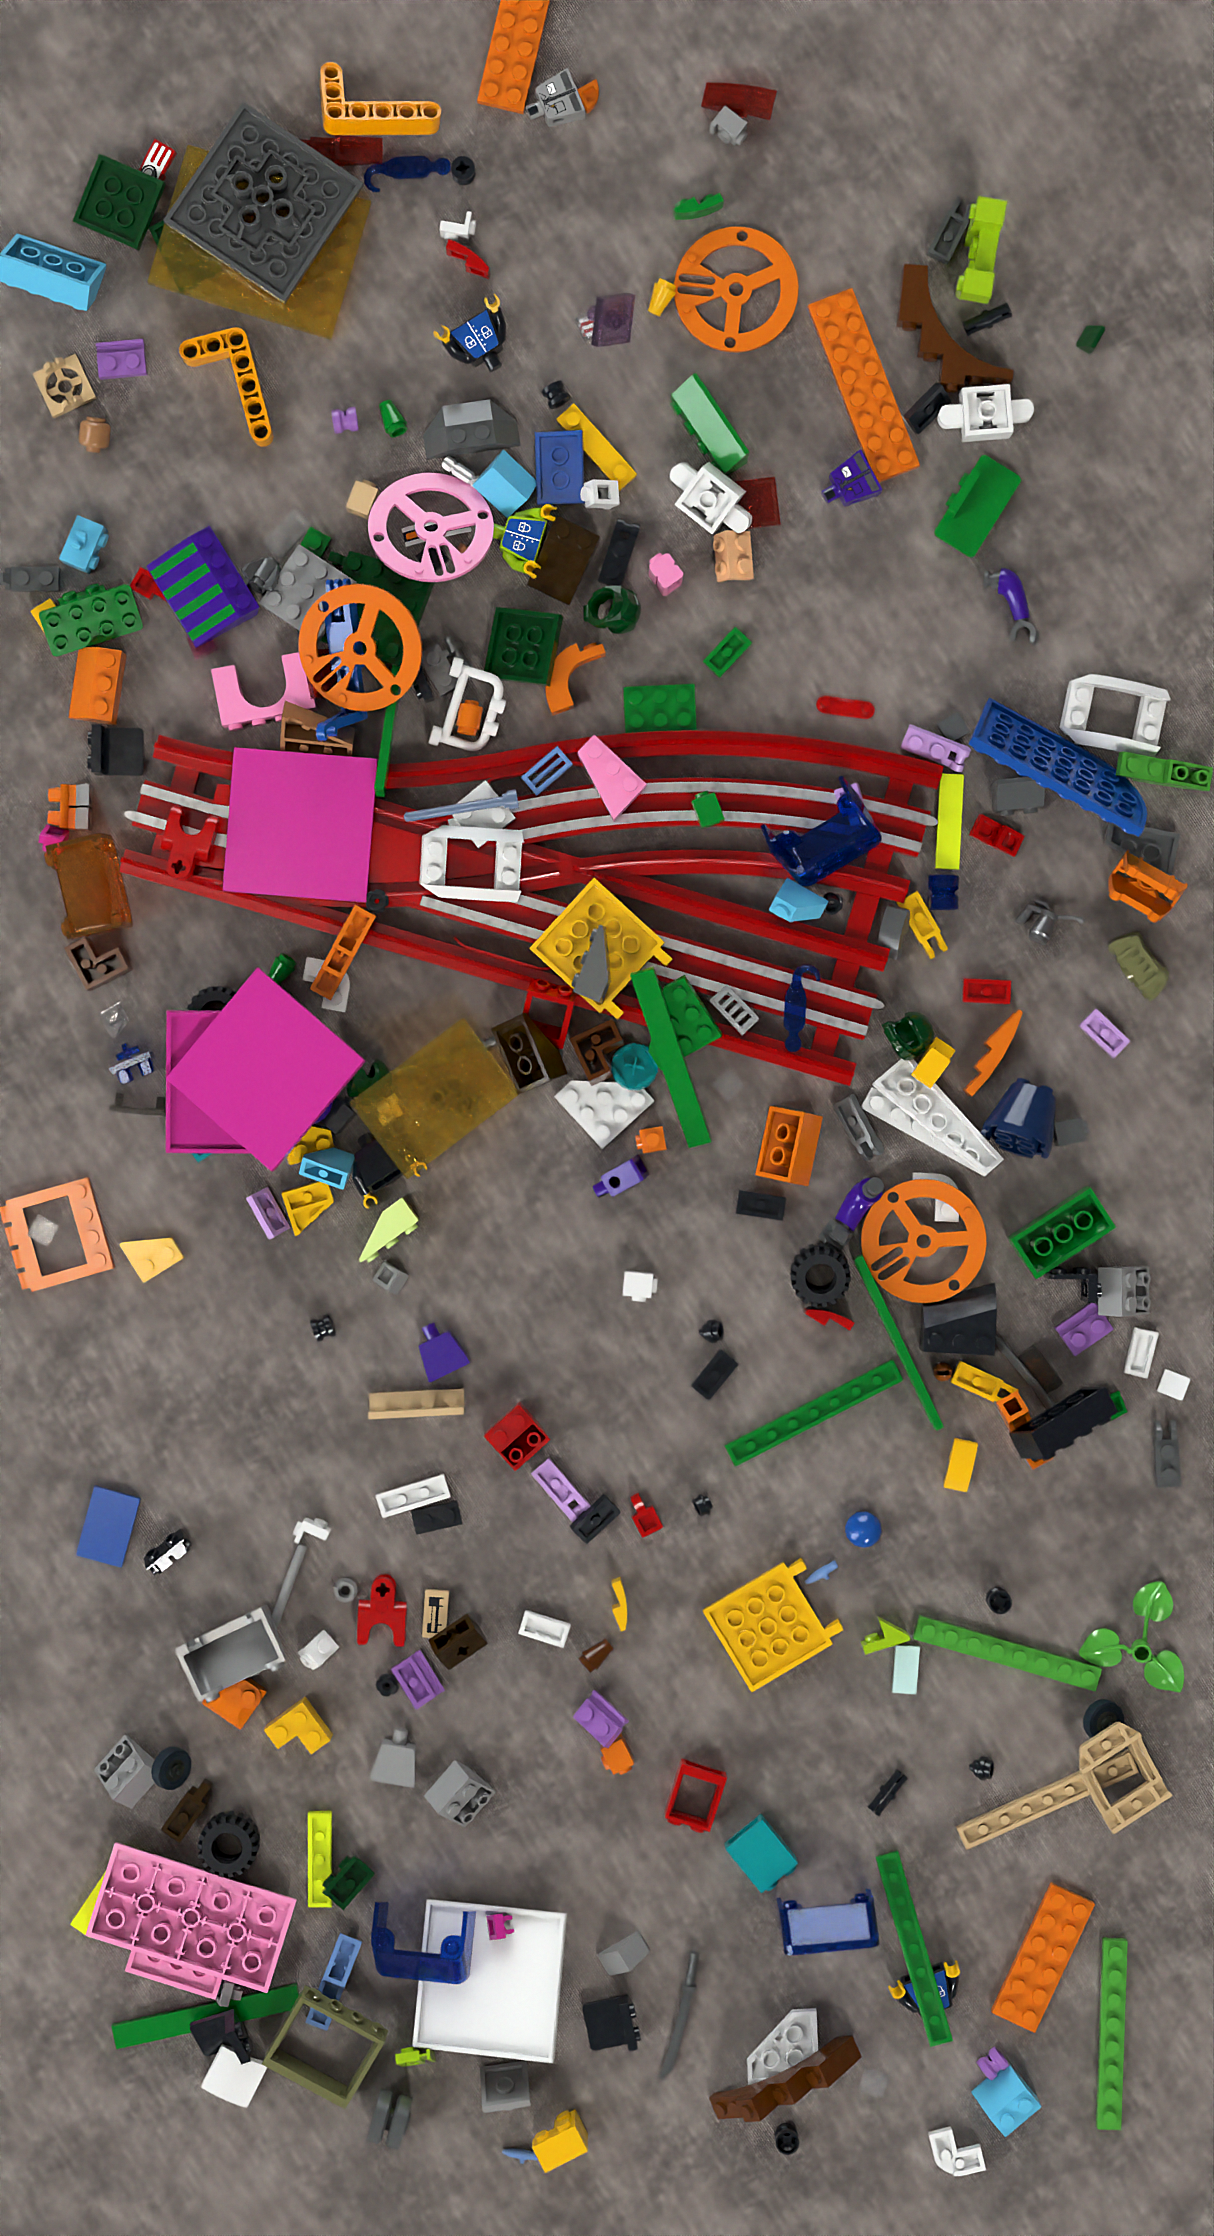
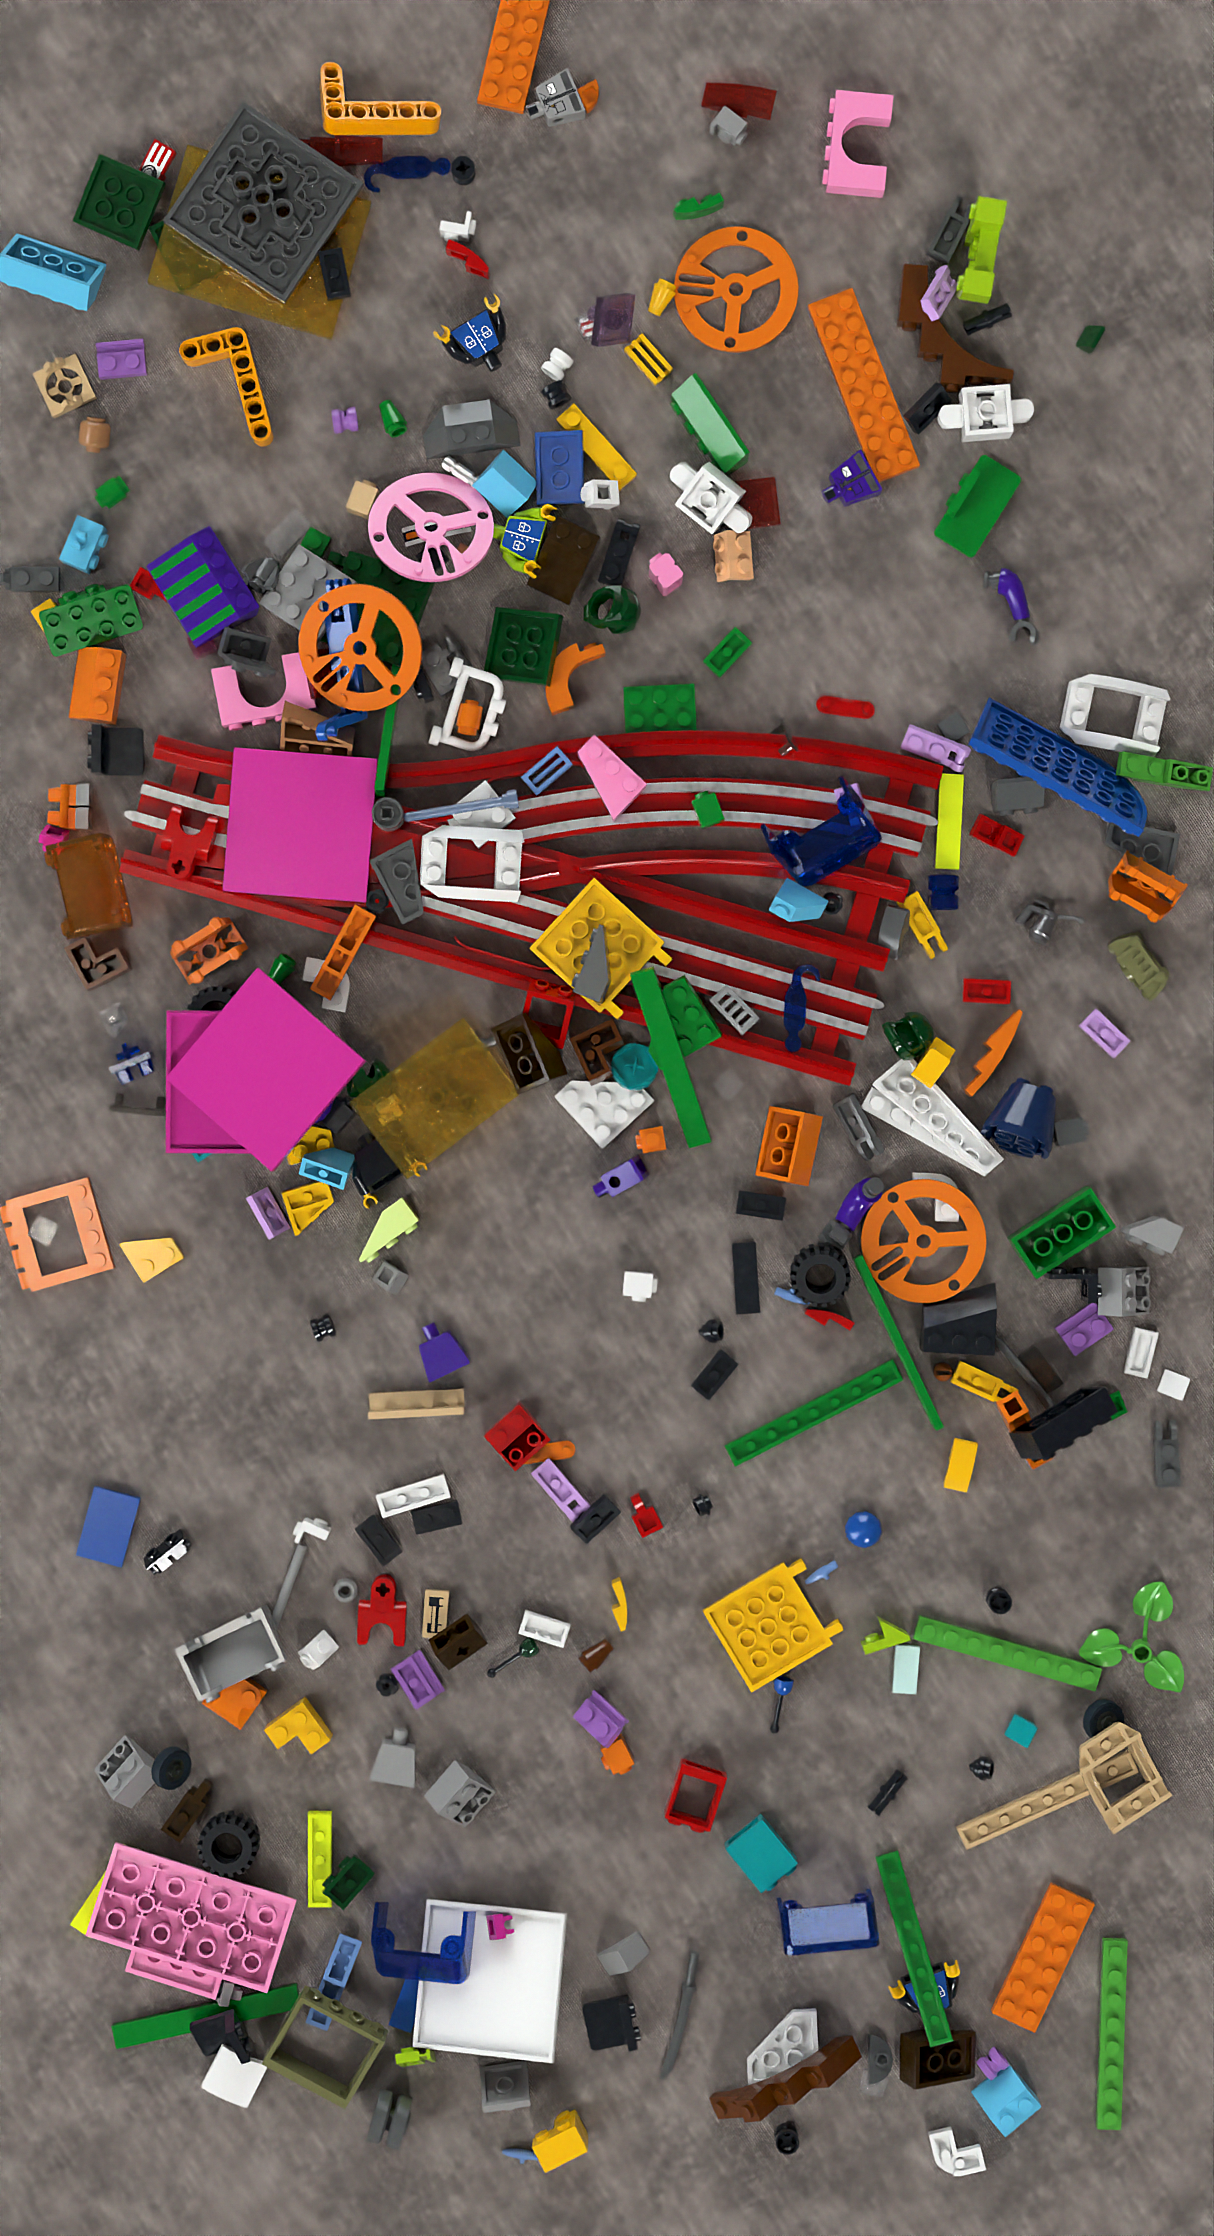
(111, 492): none -> green brick
(199, 941): none -> orange piece
(245, 651): none -> dark grey bracket
(334, 274): none -> black plate
(378, 1540): none -> black plate
(388, 814): none -> dark grey wheel
(400, 880): none -> dark grey wing
(405, 2008): none -> blue tile
(526, 1649): none -> hinge
(554, 1451): none -> orange piece
(558, 363): none -> white wheel
(635, 344): none -> yellow tile
(745, 1278): none -> black tile
(783, 728): none -> clear smoke piece
(783, 1686): none -> hinge
(789, 1295): none -> medium blue helmet
(848, 111): none -> bright pink arch
(879, 2059): none -> dark grey plate
(937, 2065): none -> dark brown slope
(939, 293): none -> lavender plate
(1021, 1730): none -> teal slope
(1154, 1231): none -> light grey slope

